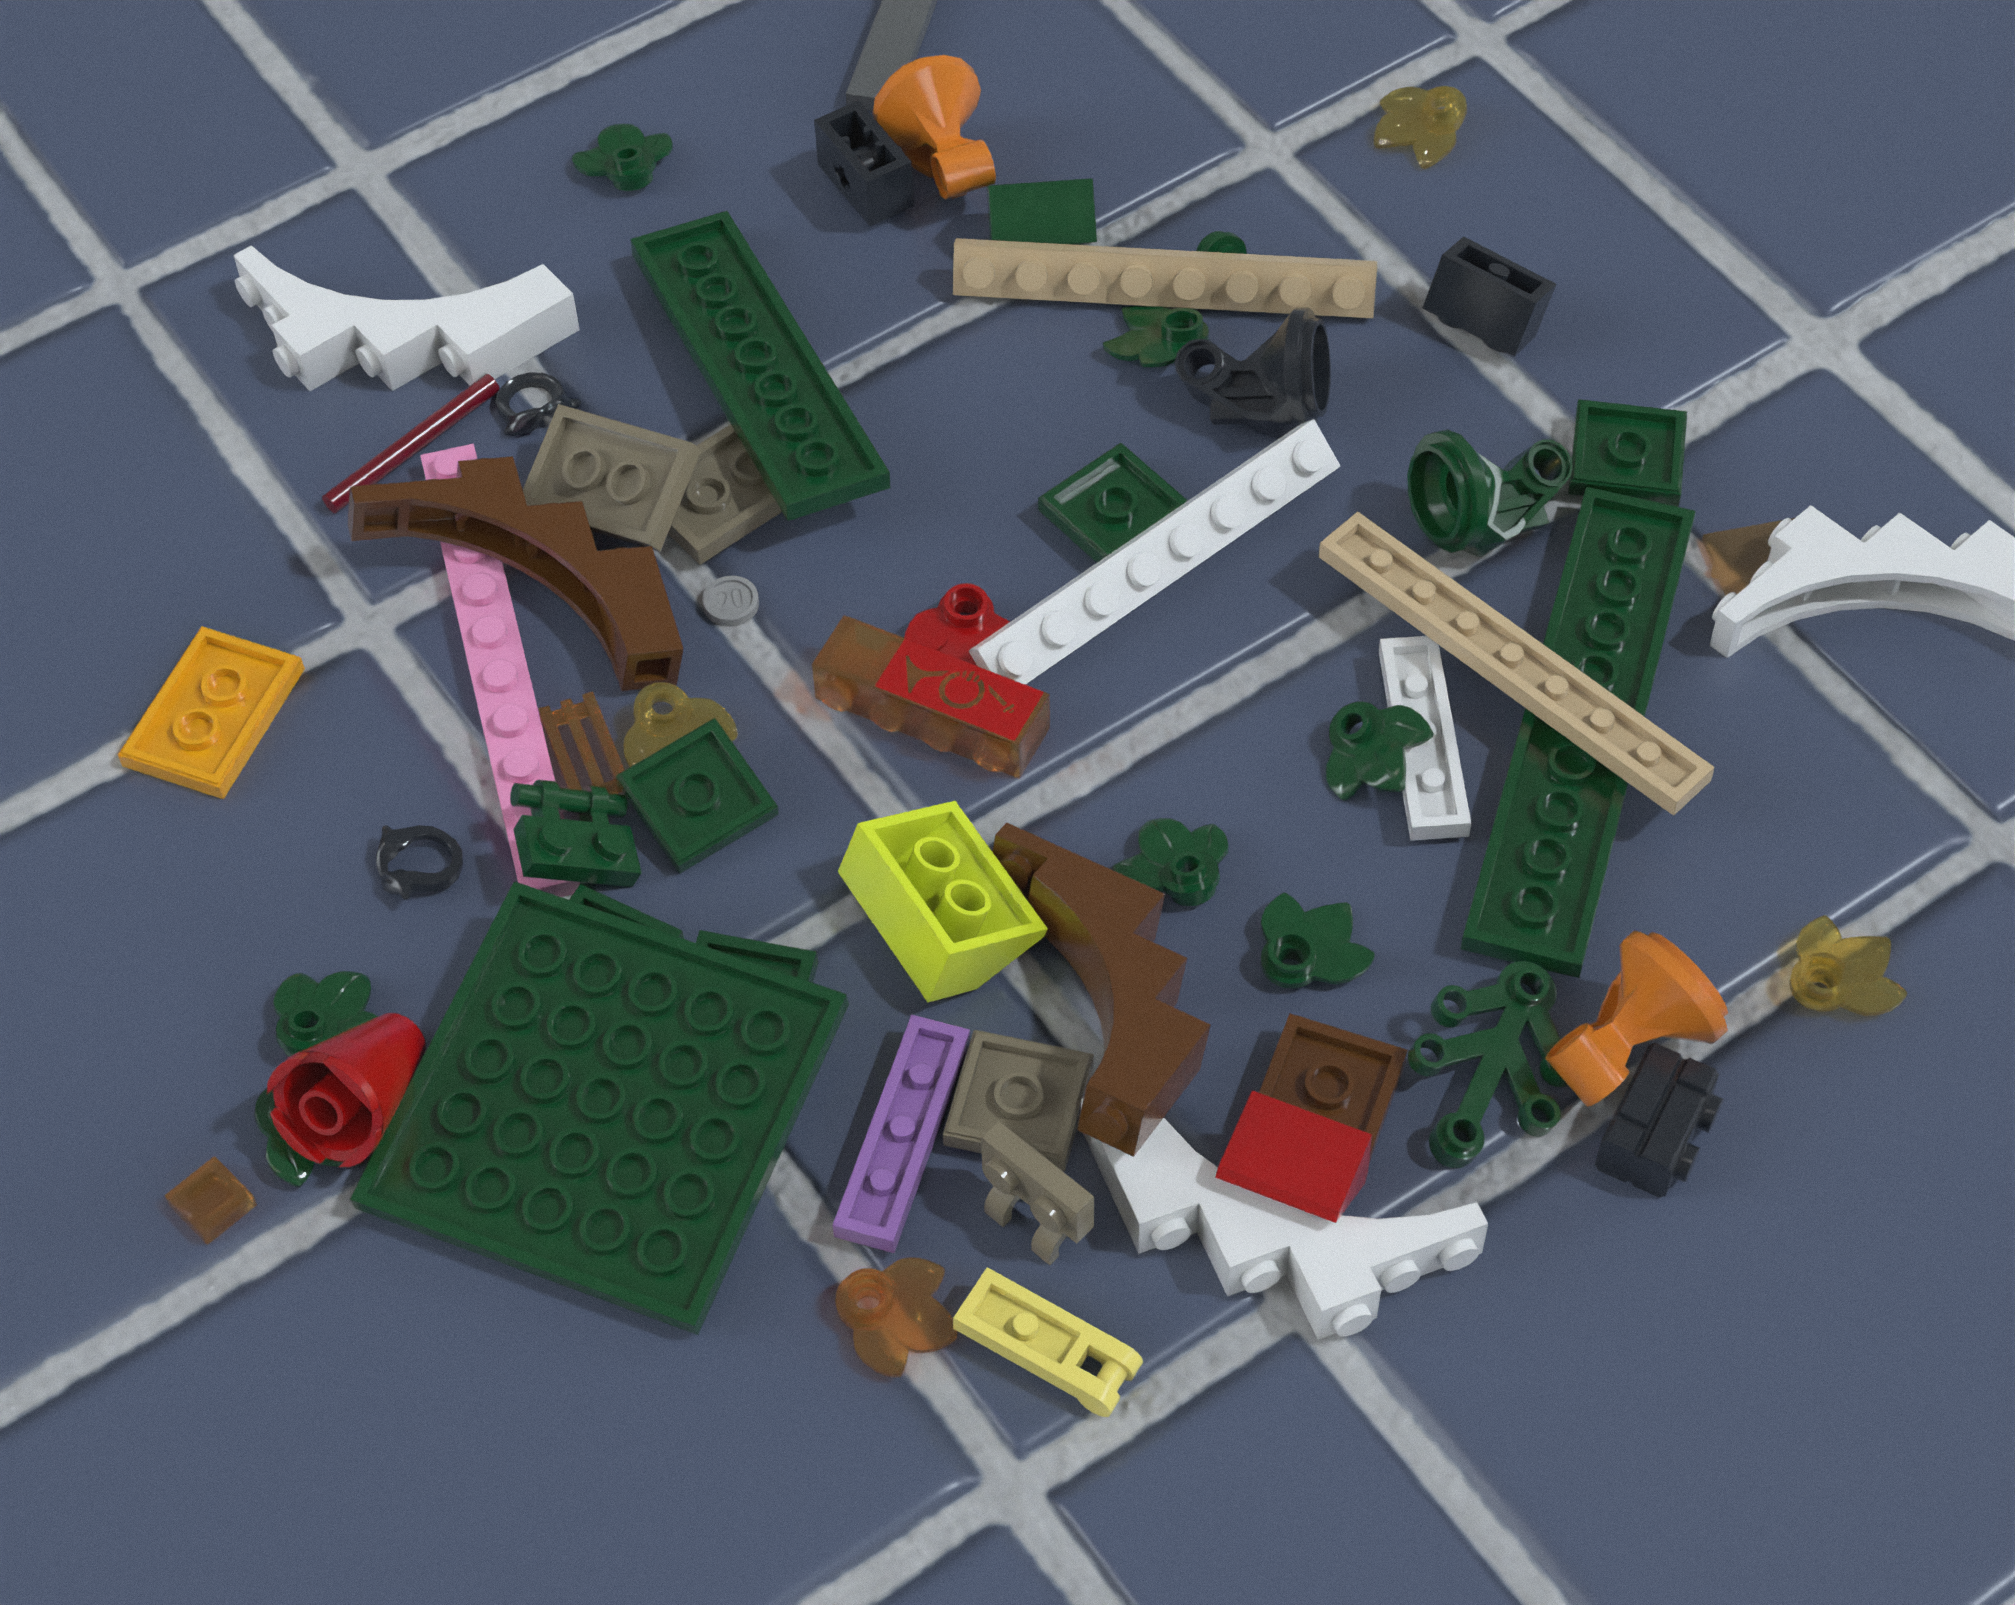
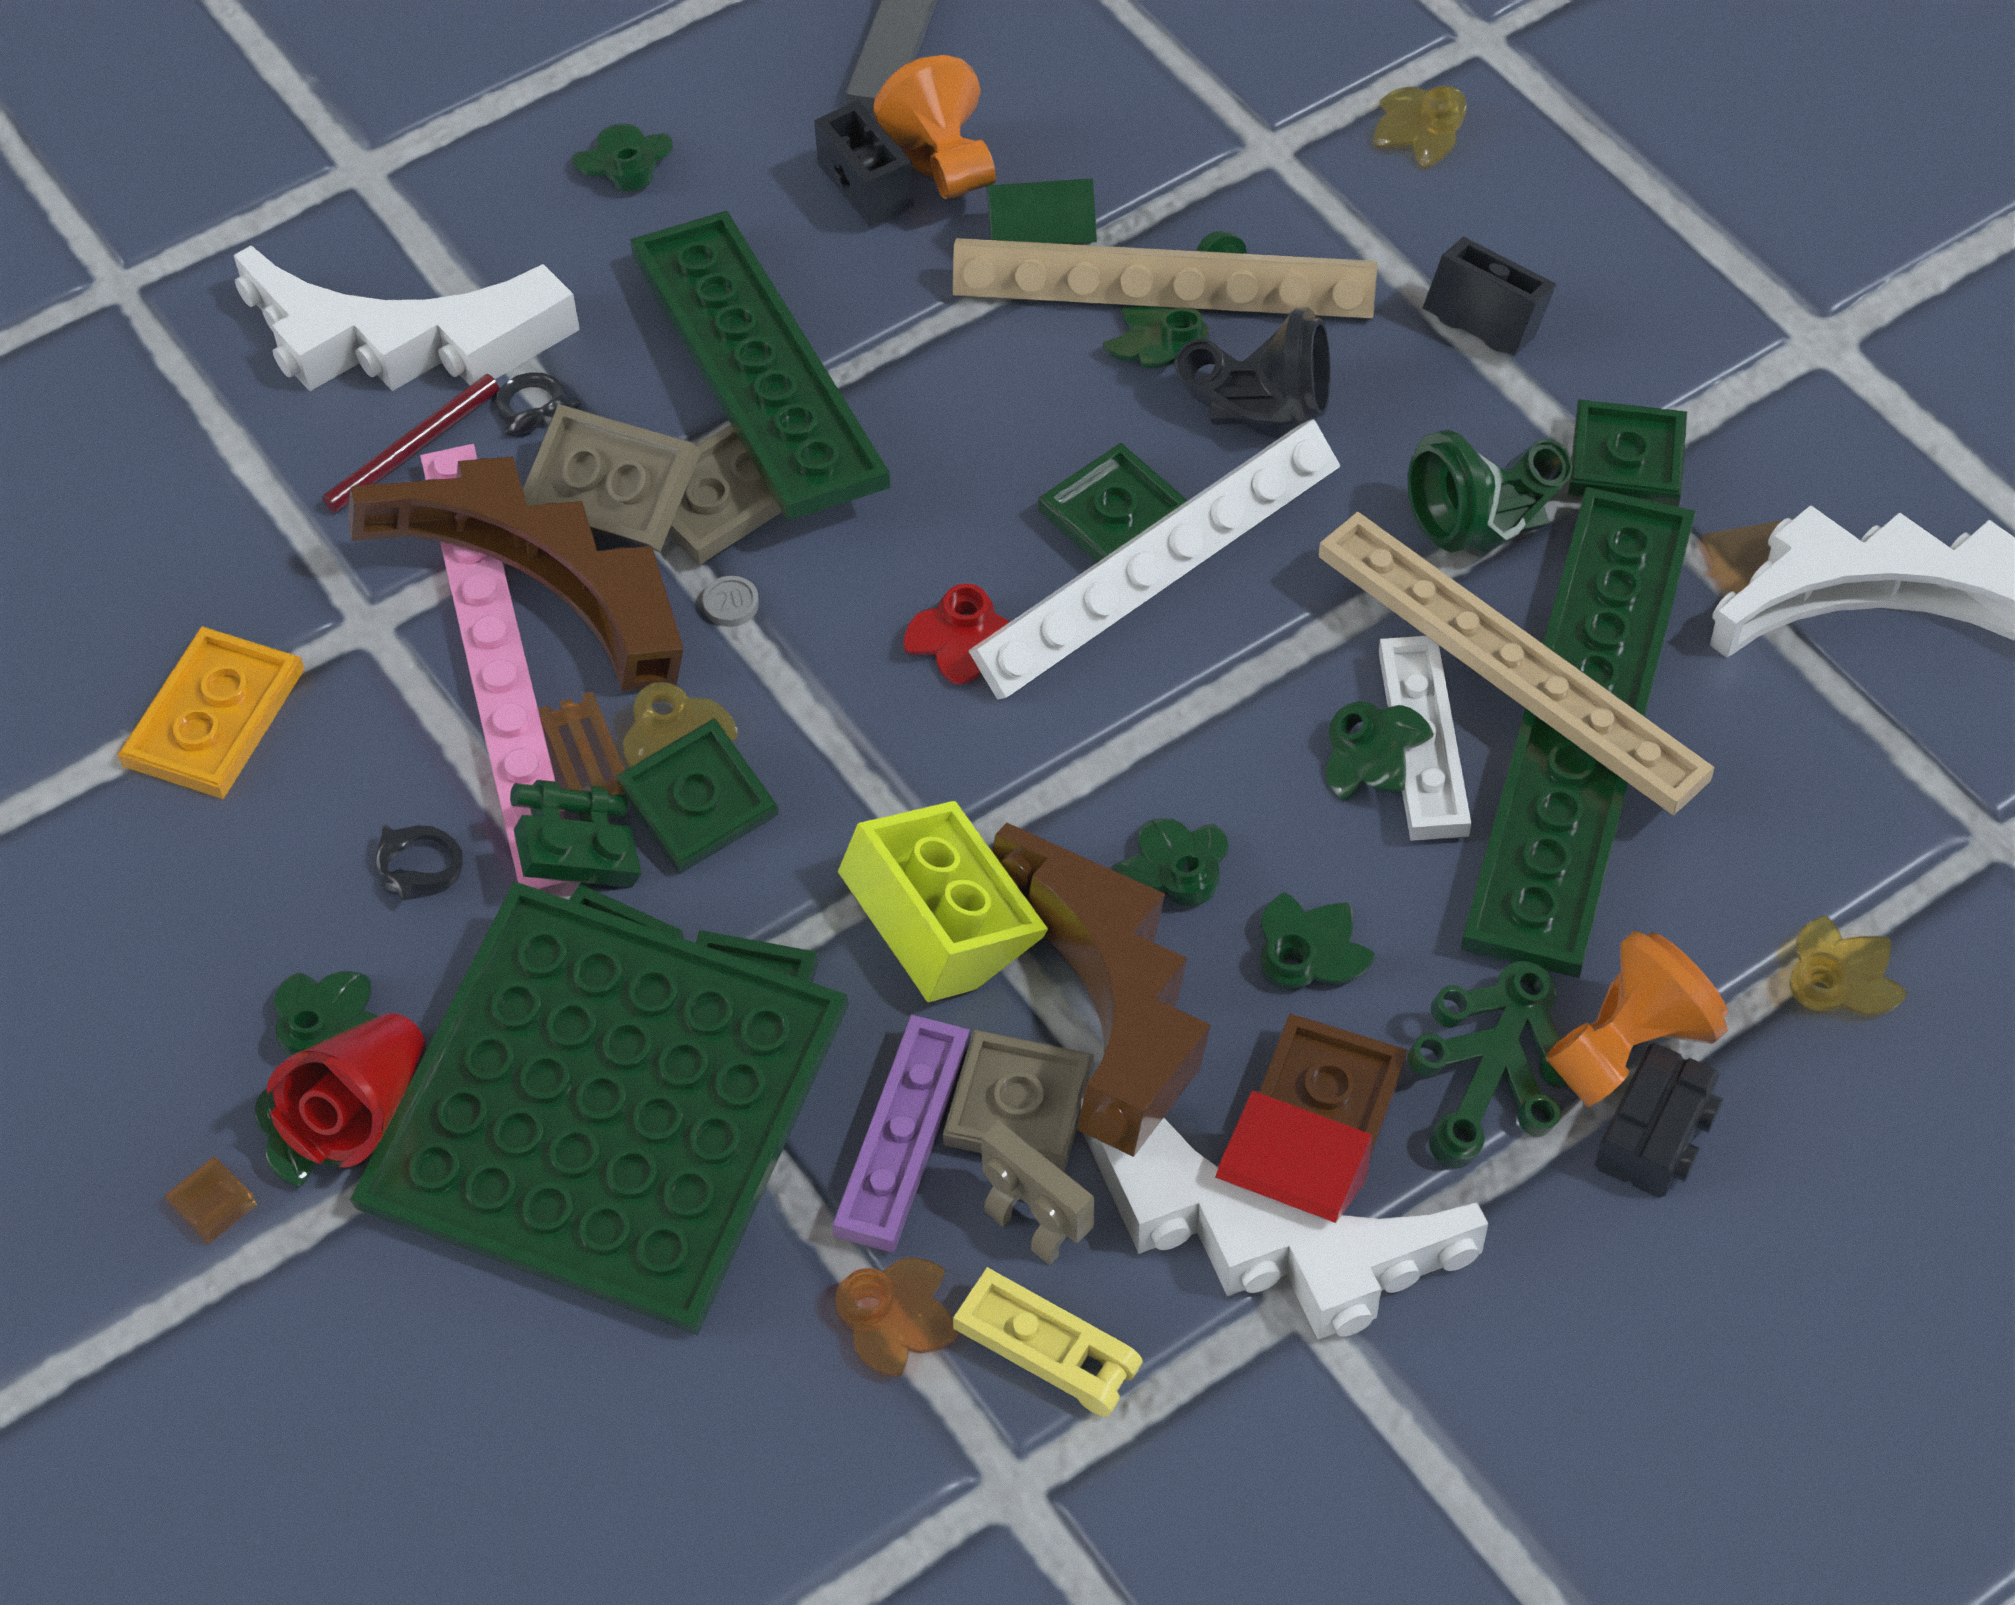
(931, 696): clear orange brick -> none

